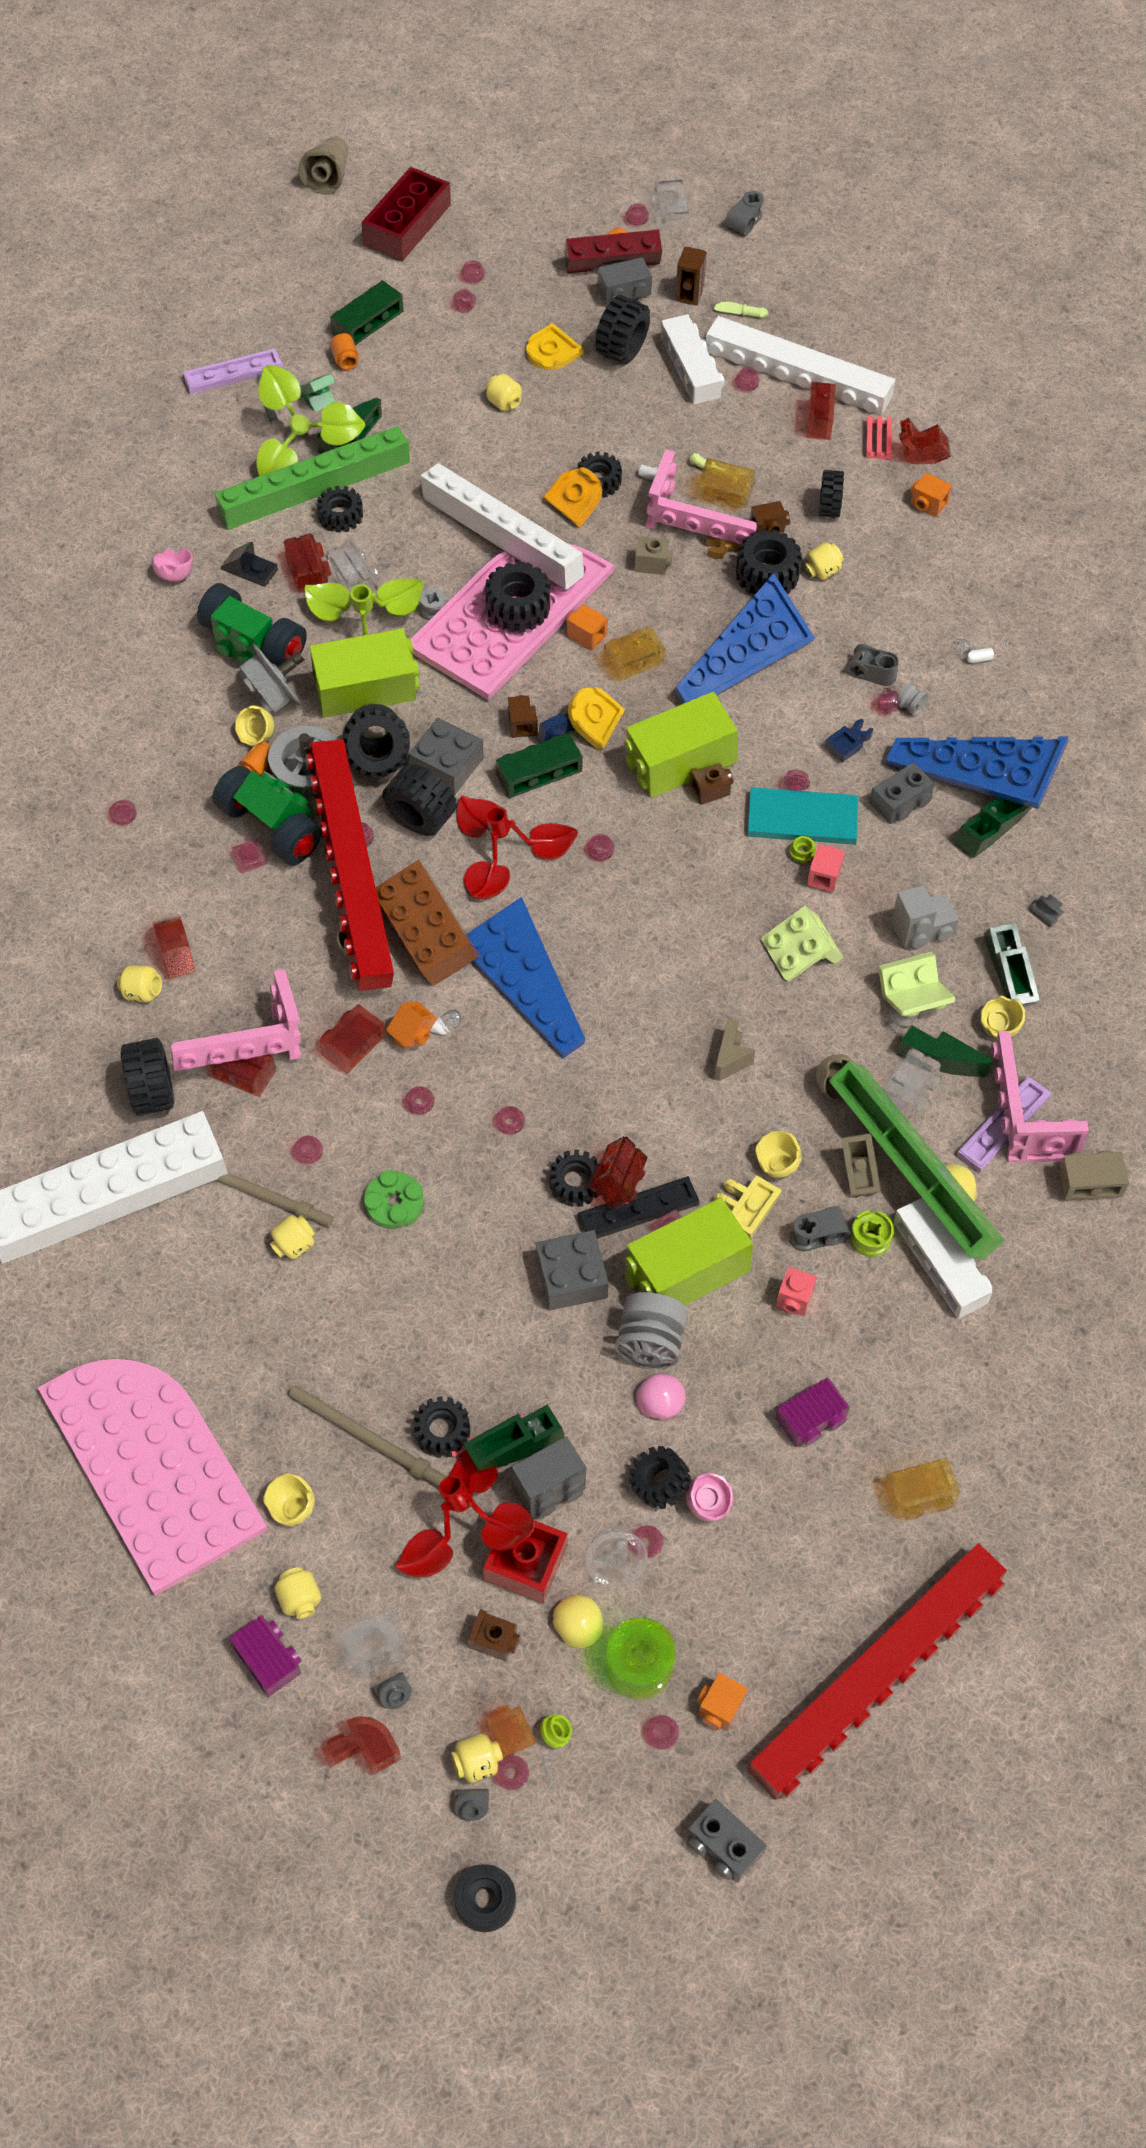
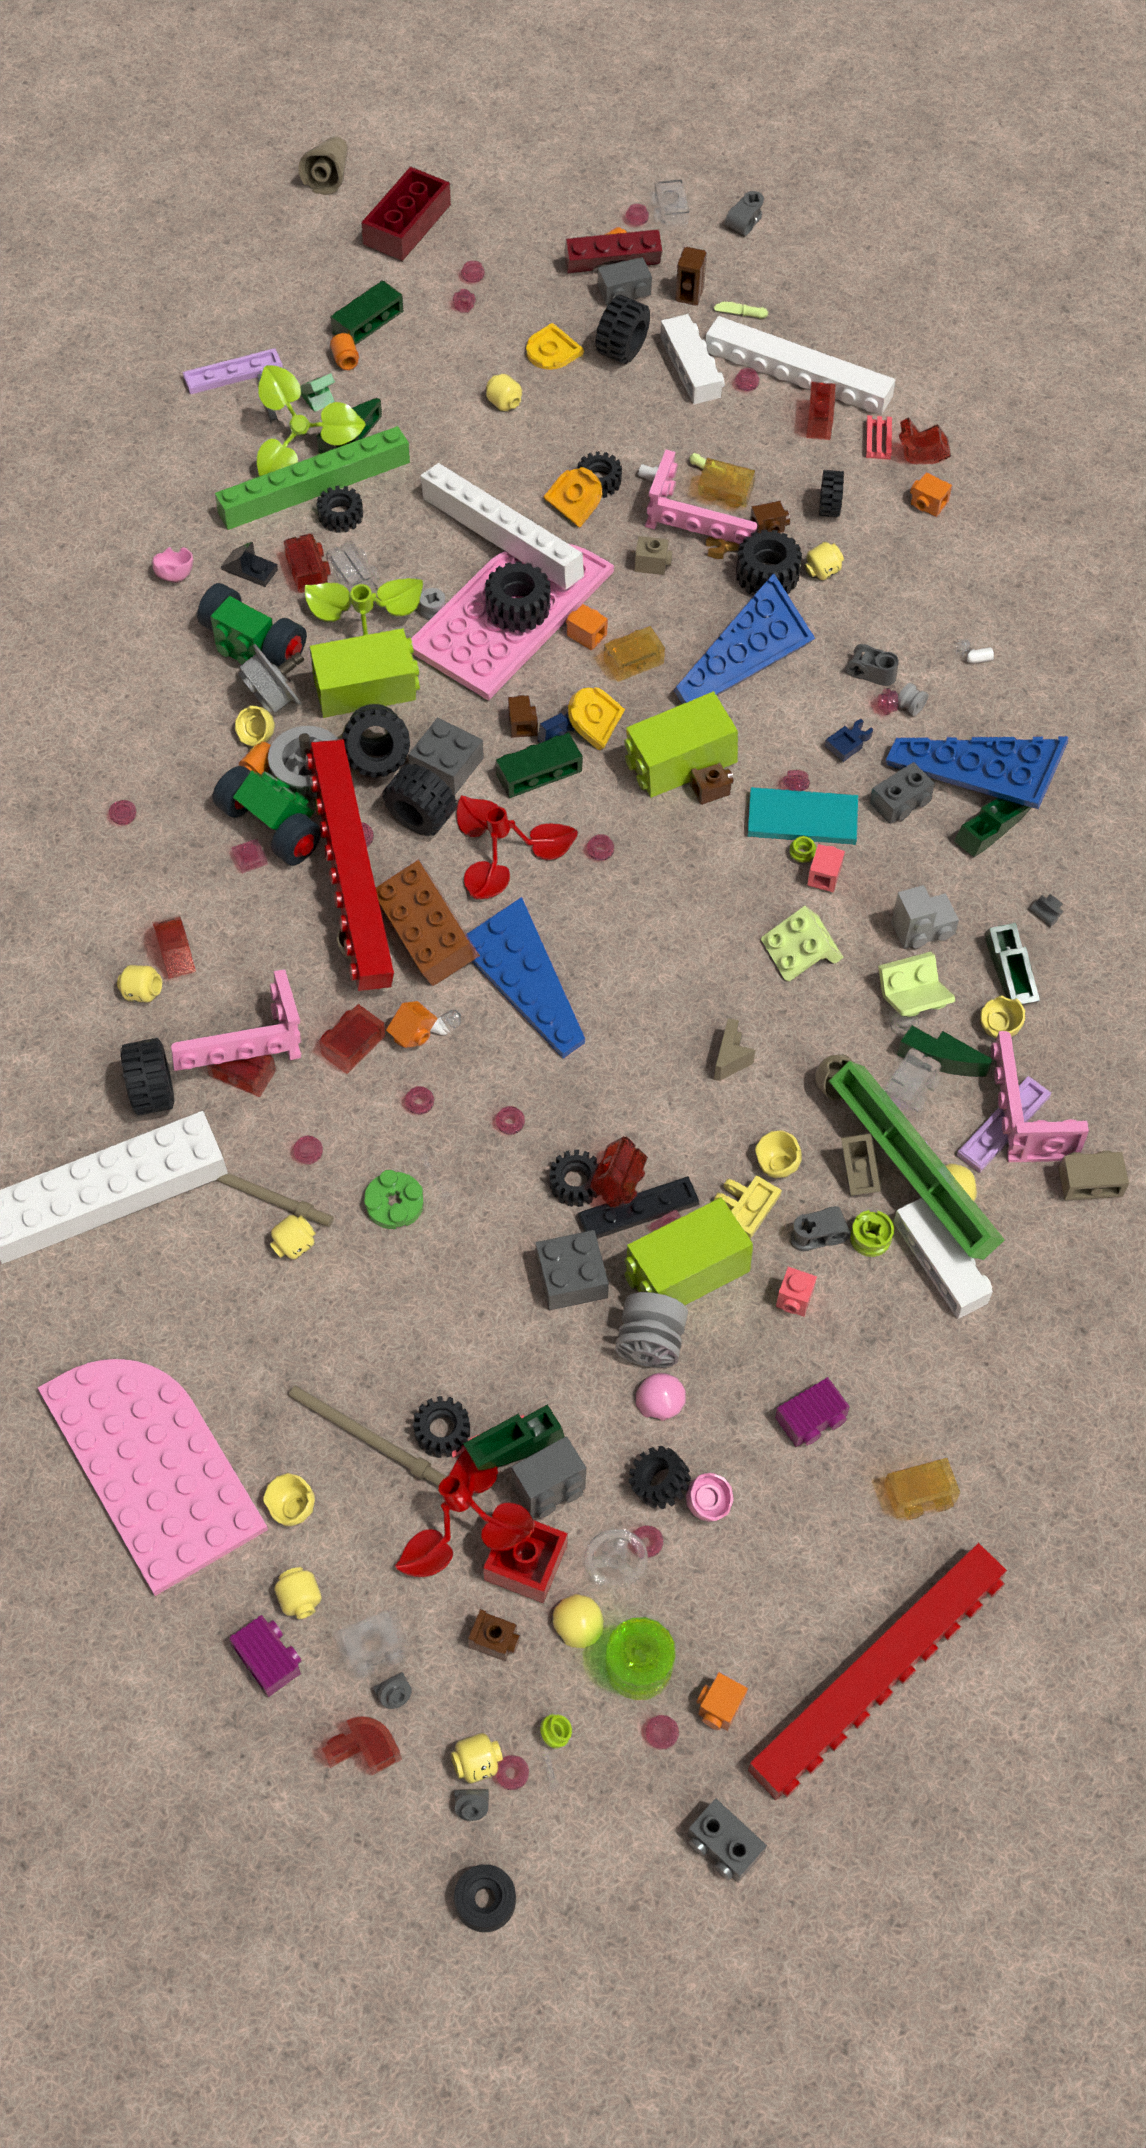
(510, 1730): clear orange bracket -> none

